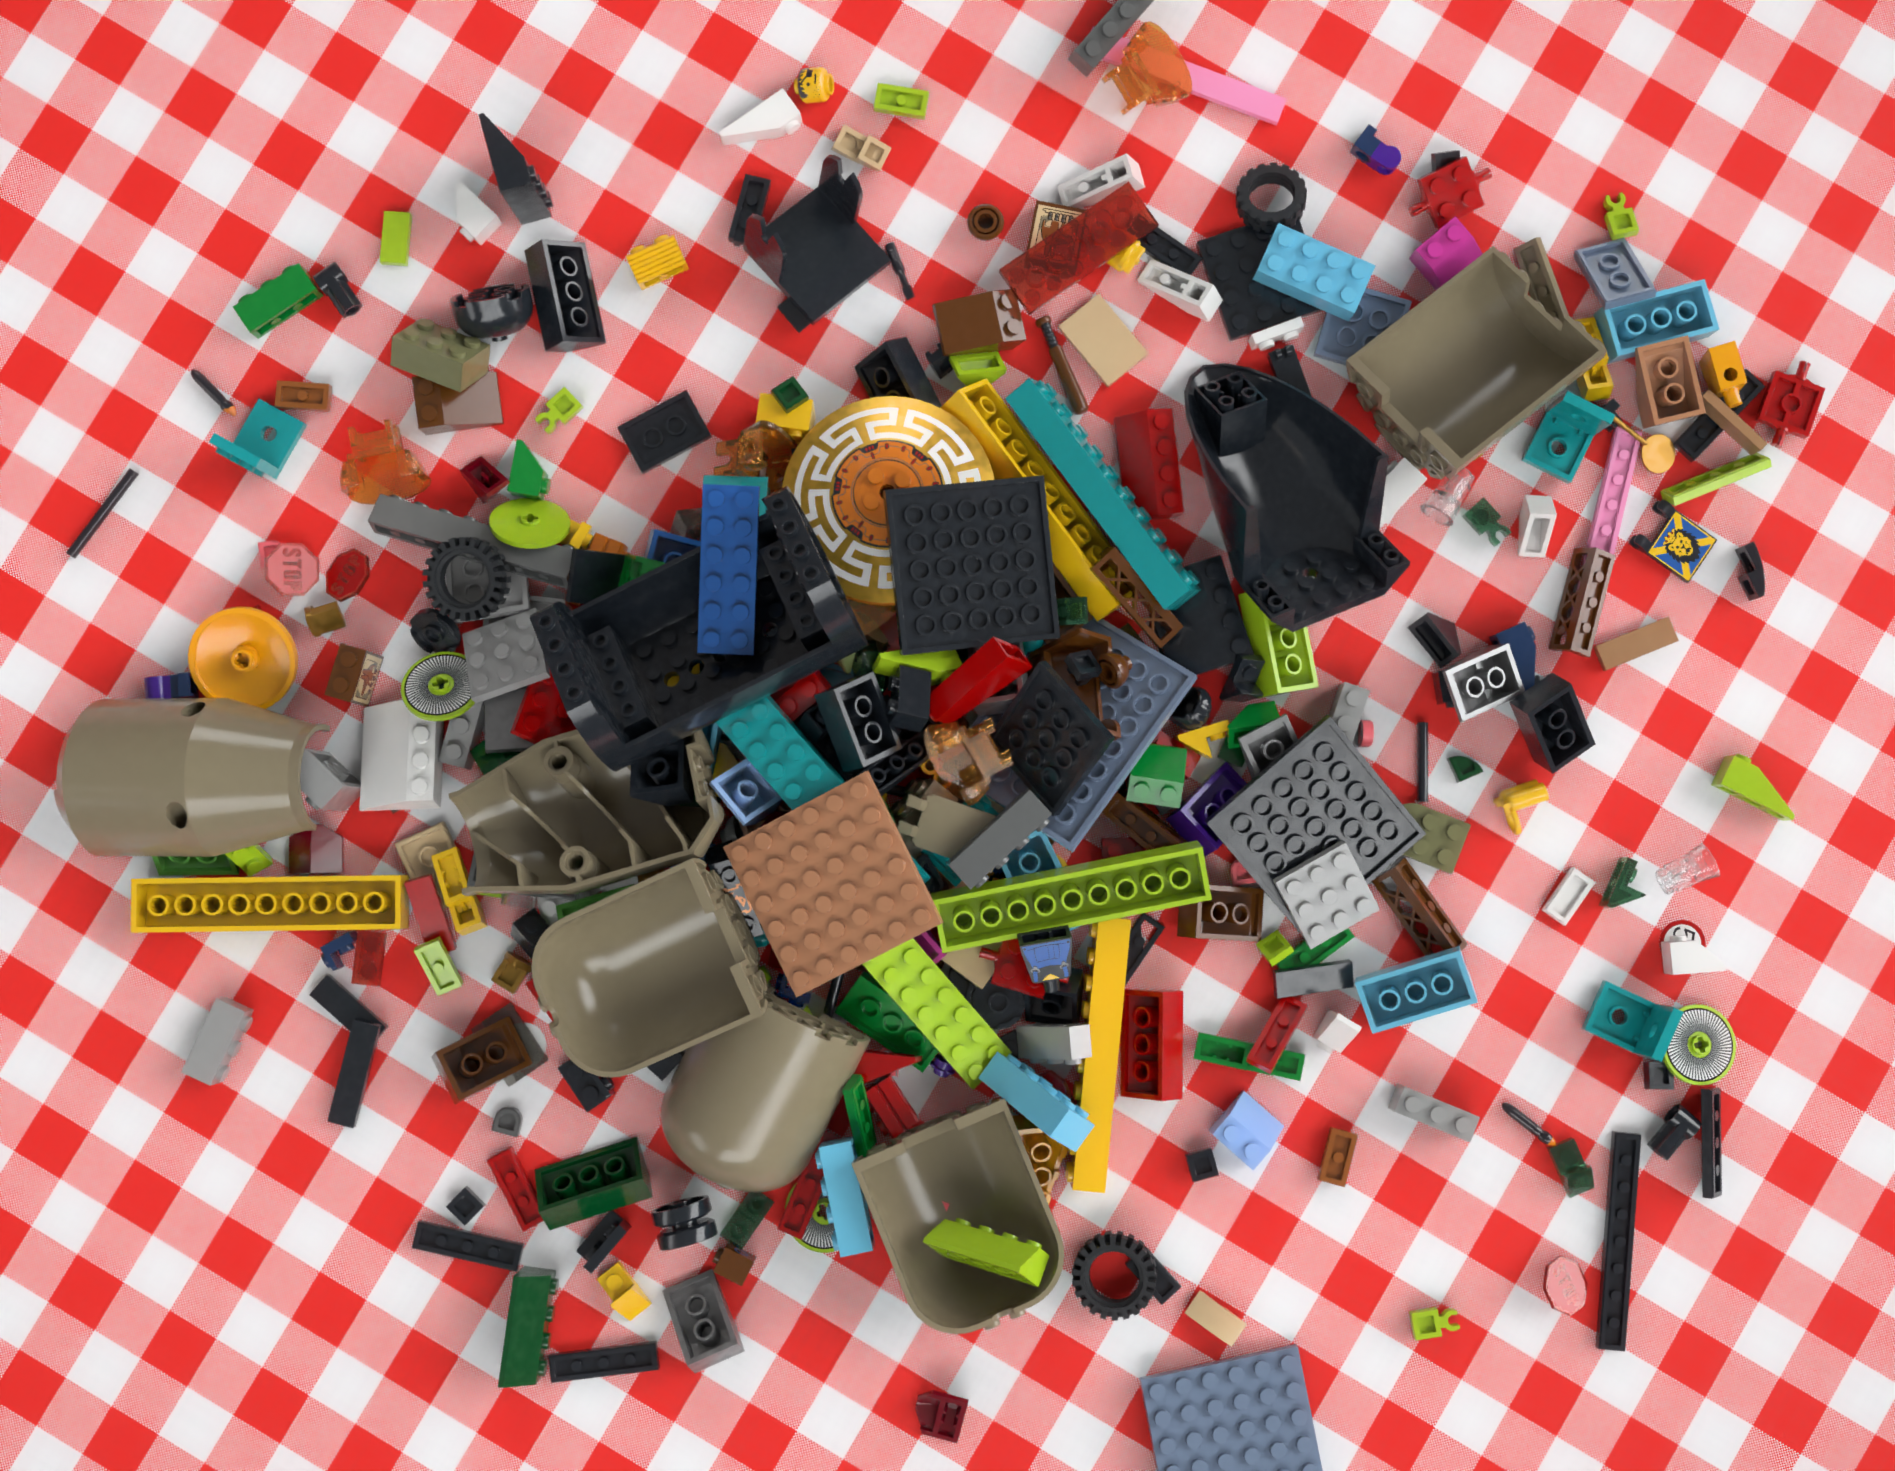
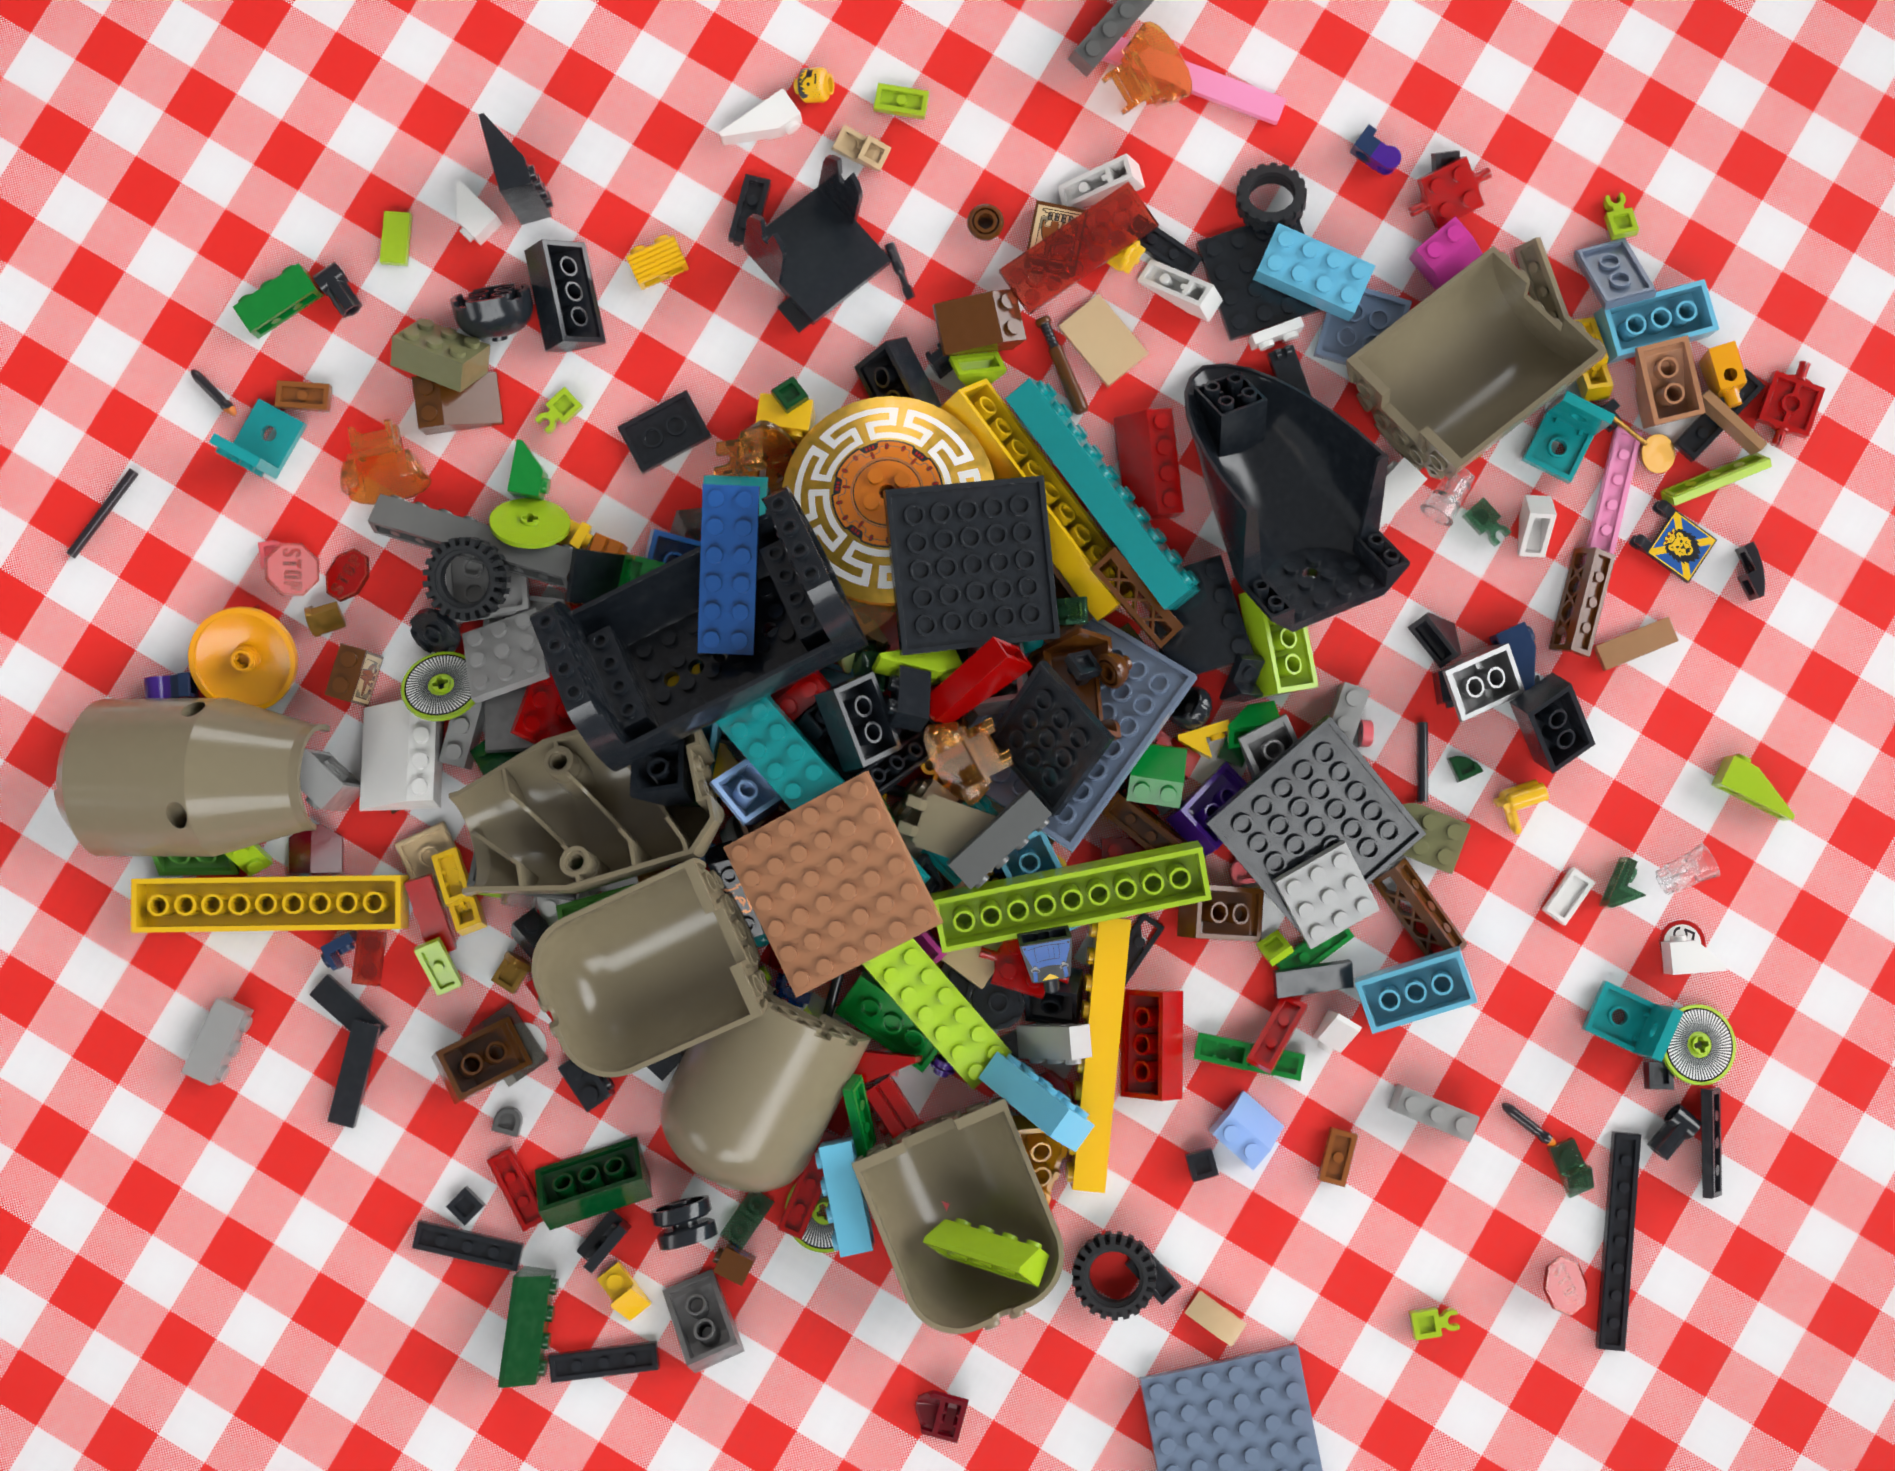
(484, 478): dark red slope -> none

